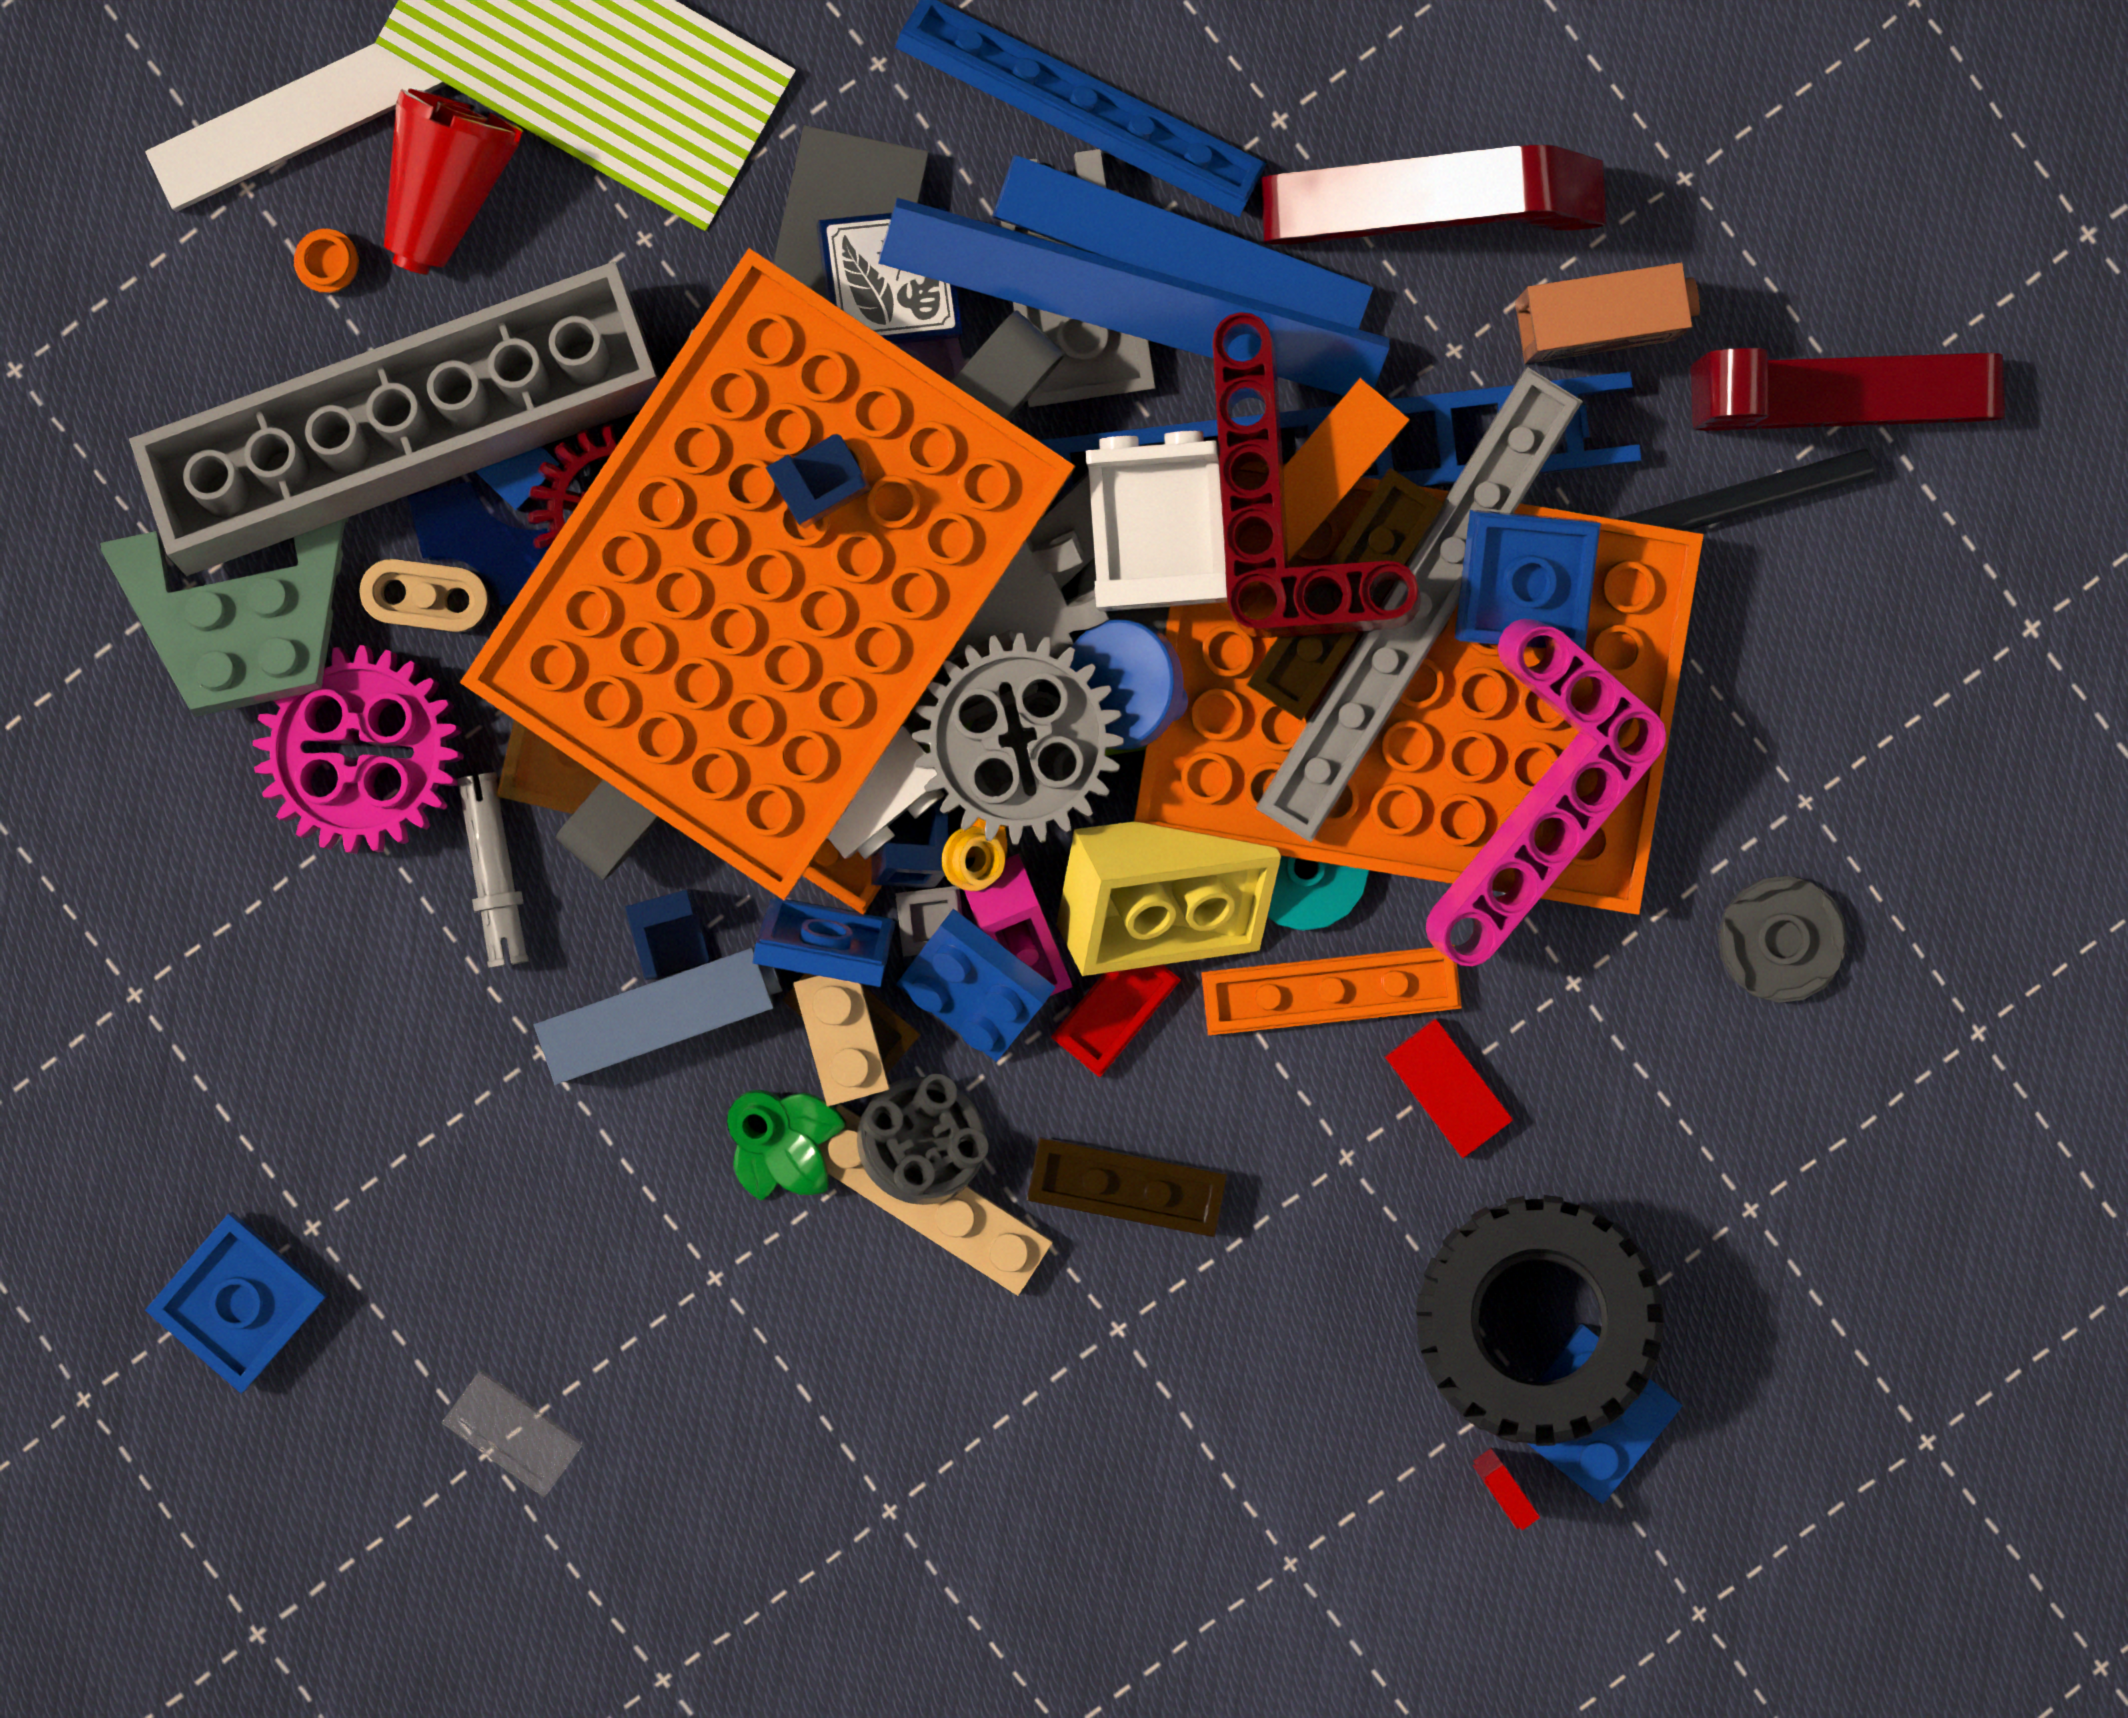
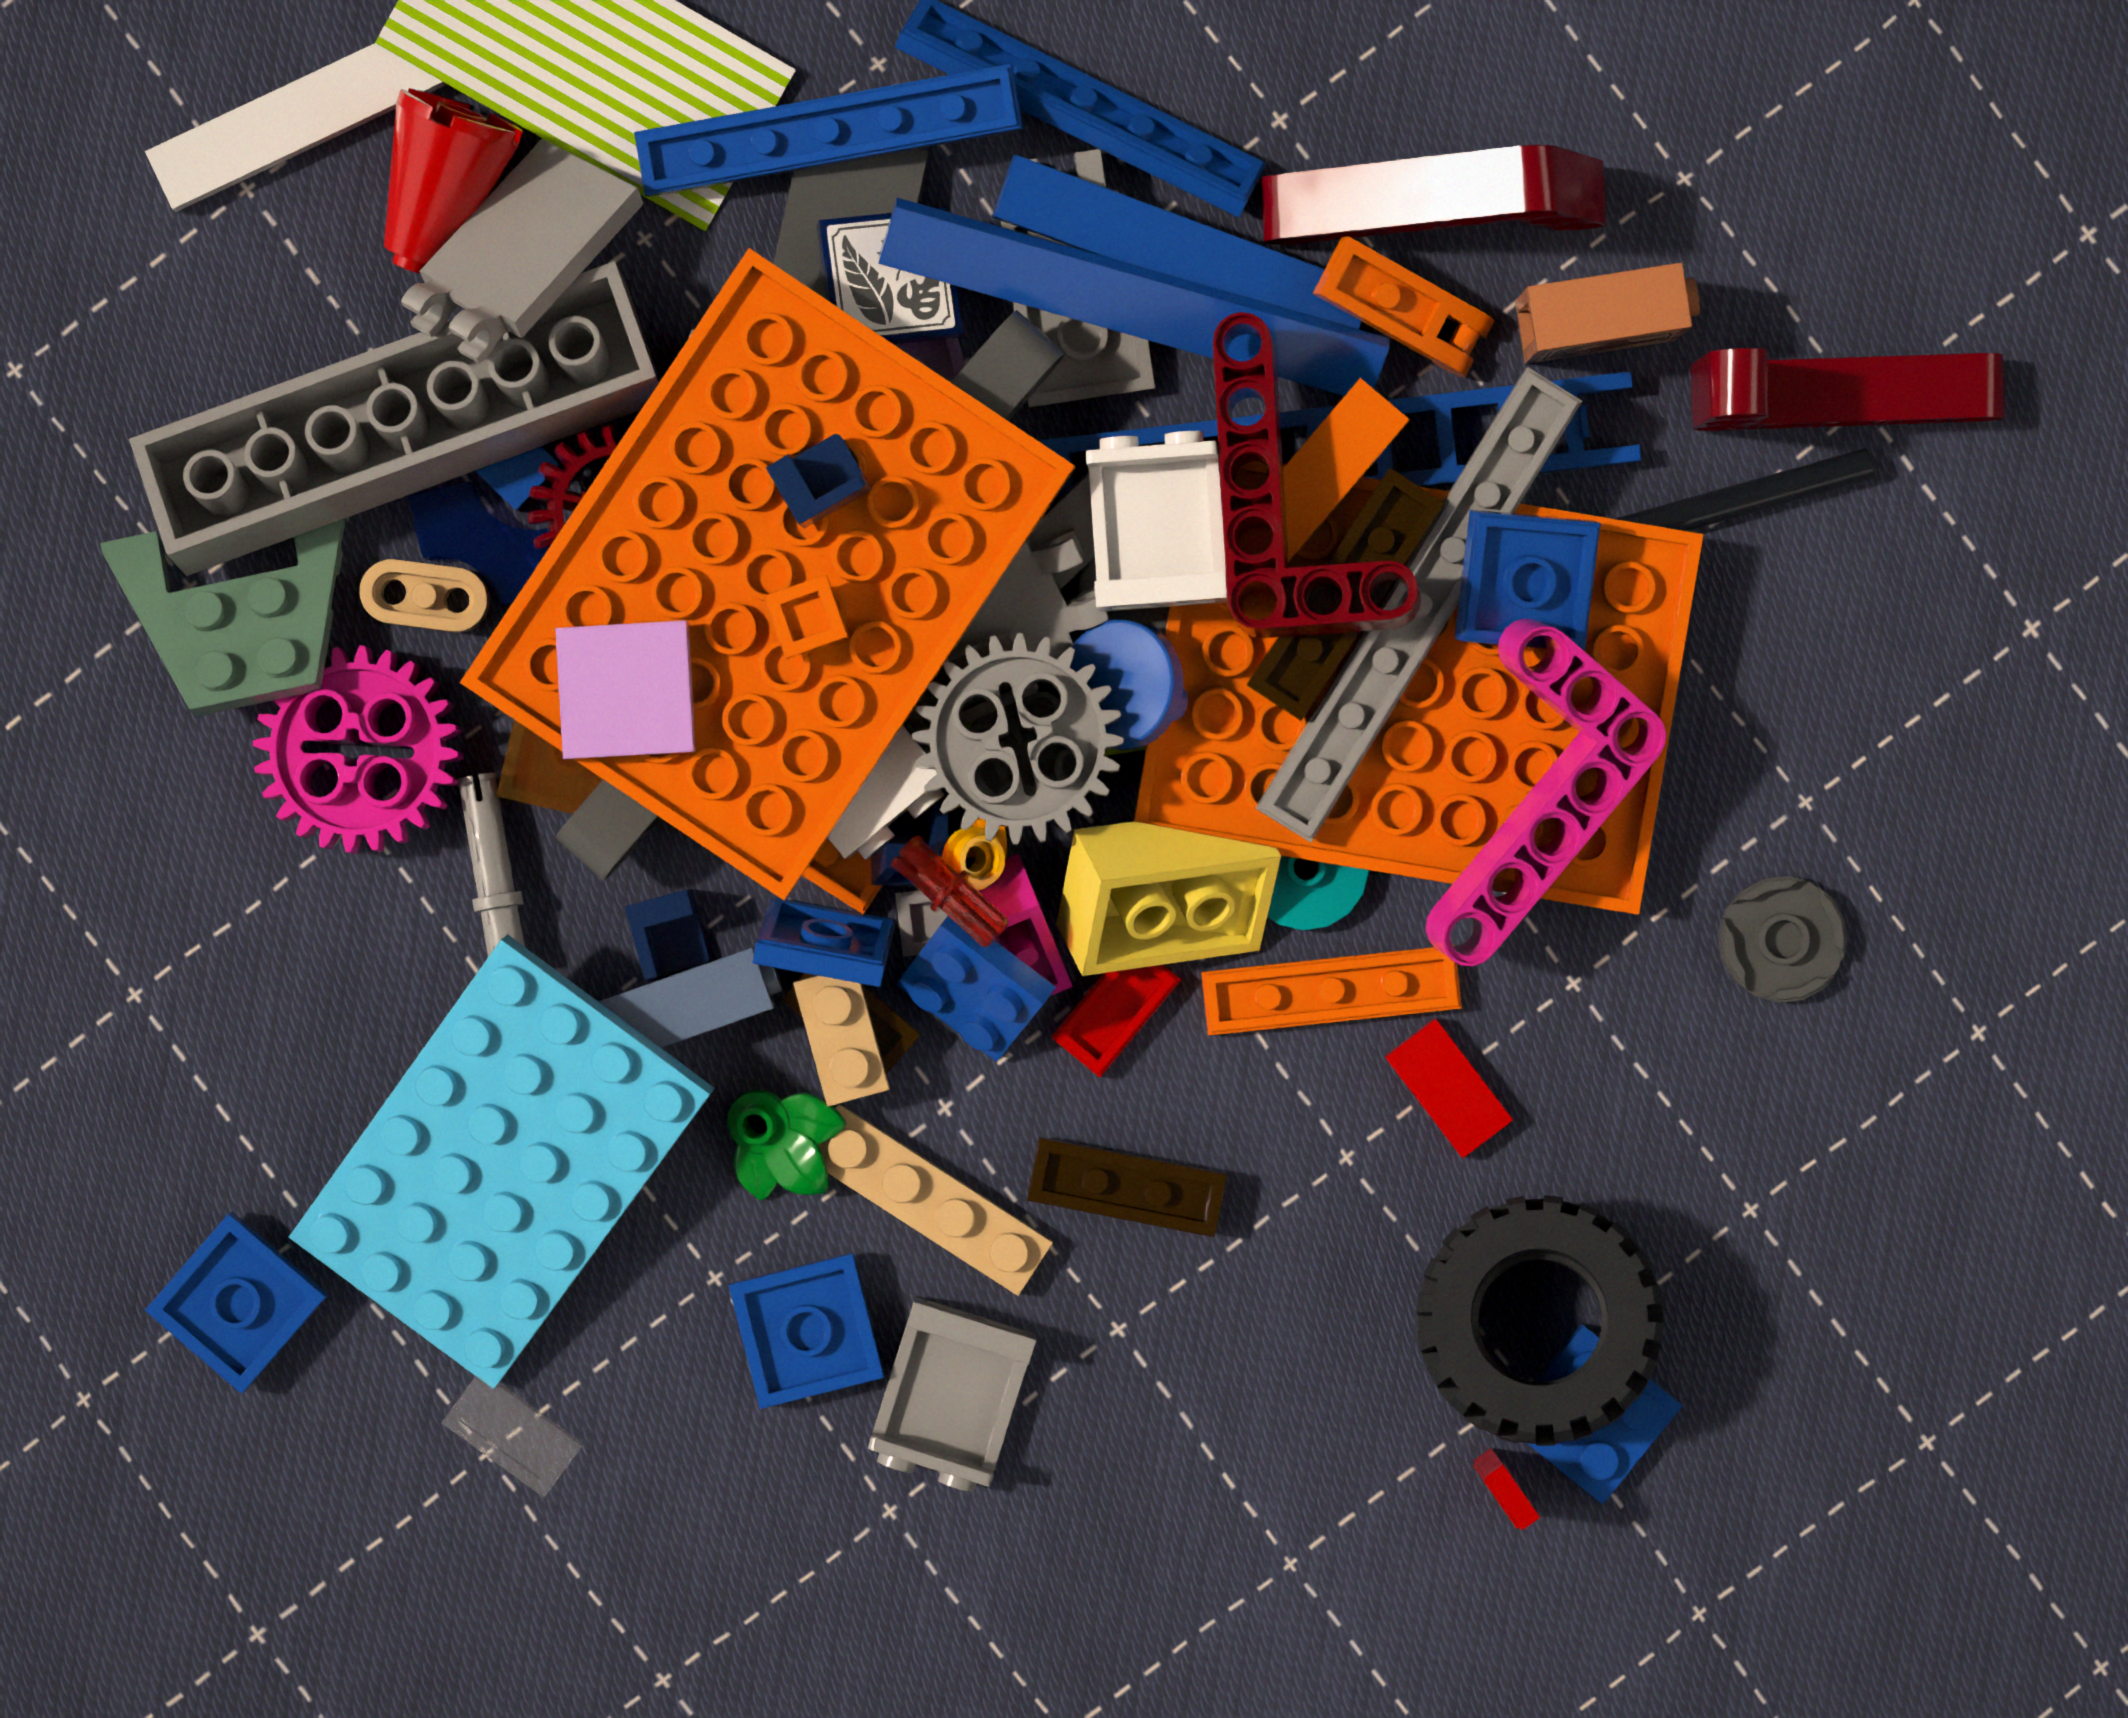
(326, 261): orange plate -> none
(501, 1161): none -> medium azure plate
(521, 249): none -> light grey tile
(625, 689): none -> lavender tile
(806, 616): none -> orange plate
(806, 1330): none -> blue plate
(829, 130): none -> blue tile
(922, 1140): dark grey tile -> none
(950, 891): none -> clear red axle
(951, 1394): none -> light grey panel
(1402, 305): none -> orange plate

